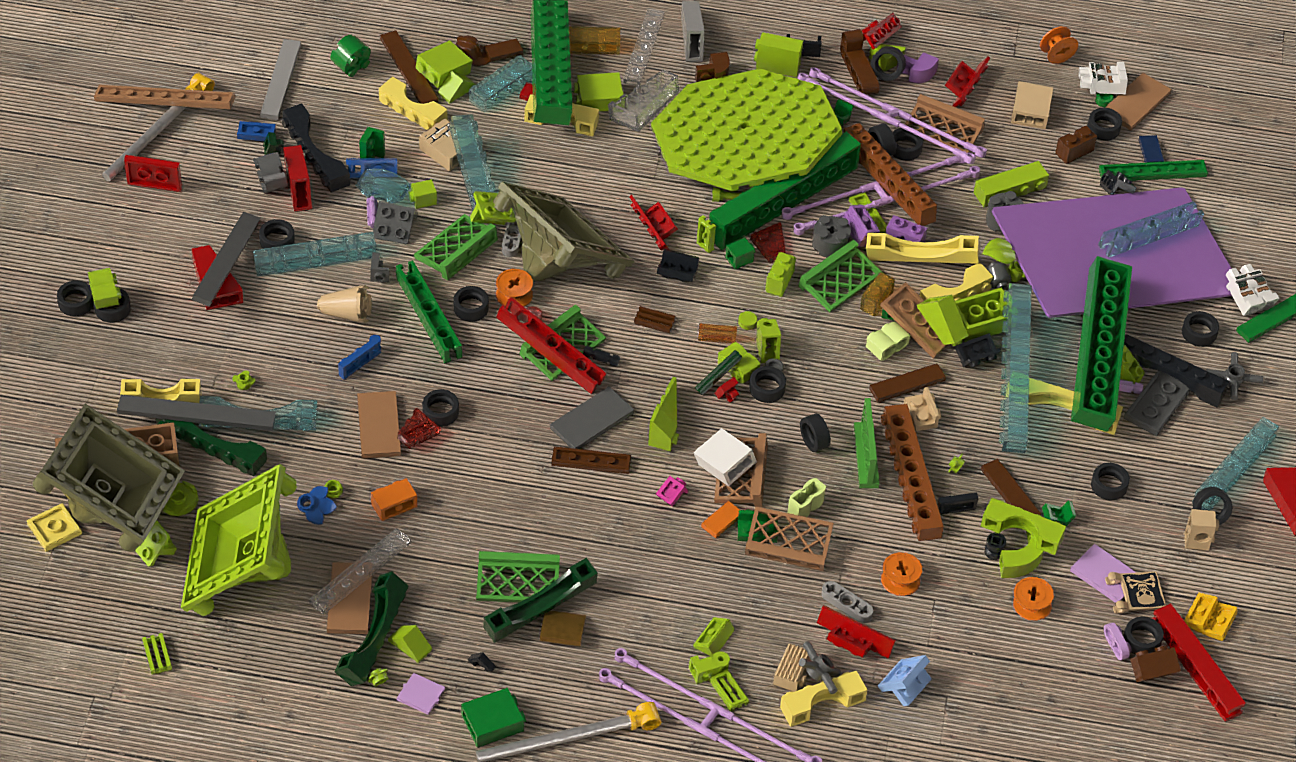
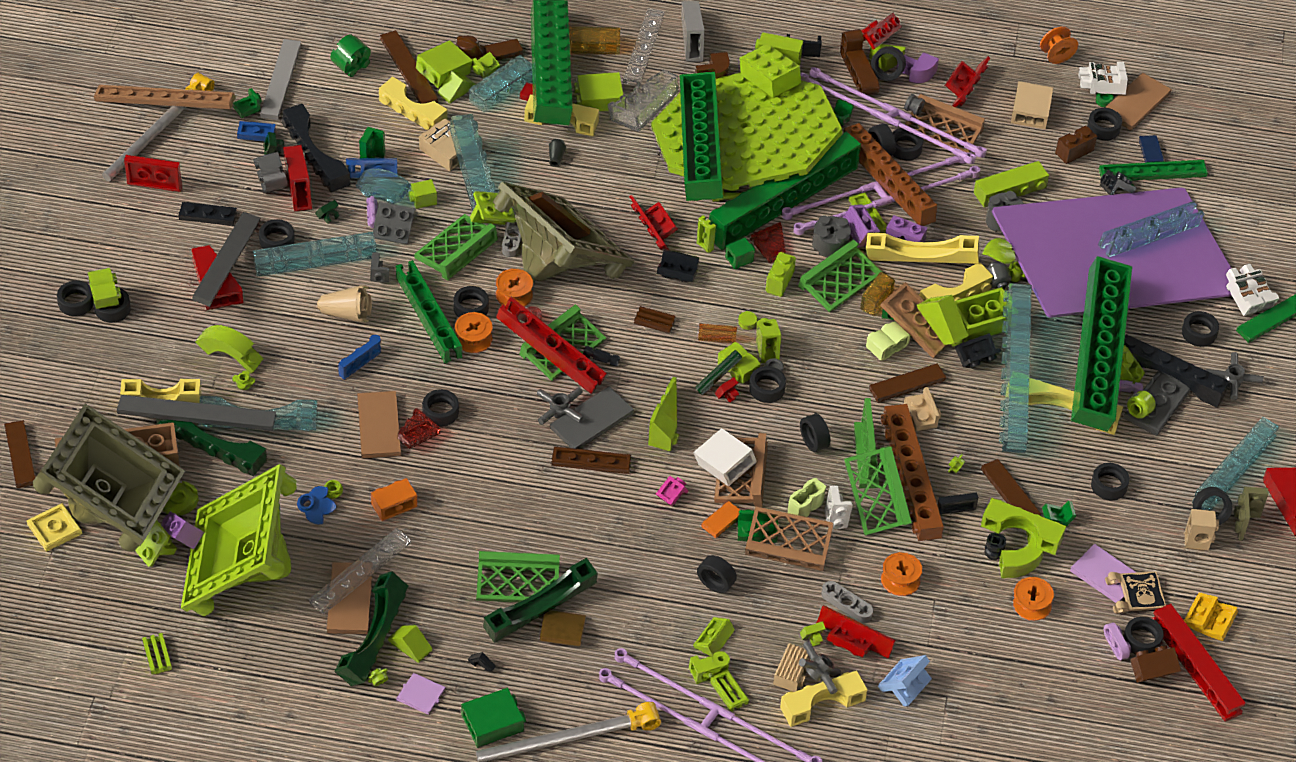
(20, 453): none -> reddish brown tile
(182, 530): none -> medium lavender brick
(207, 213): none -> black plate
(231, 342): none -> lime arch
(248, 105): none -> green bracket
(326, 210): none -> dark green tile
(474, 332): none -> orange piece
(485, 65): none -> lime bracket
(556, 151): none -> pearl dark grey cone
(560, 216): none -> reddish brown tile
(560, 405): none -> dark grey bar
(700, 136): none -> green brick
(722, 568): none -> black tyre
(770, 70): none -> lime brick
(813, 632): none -> lime tile
(836, 509): none -> white bracket
(894, 486): none -> bright green fence
(914, 104): none -> dark grey wheel
(1141, 404): none -> lime head
(1249, 506): none -> olive bracket

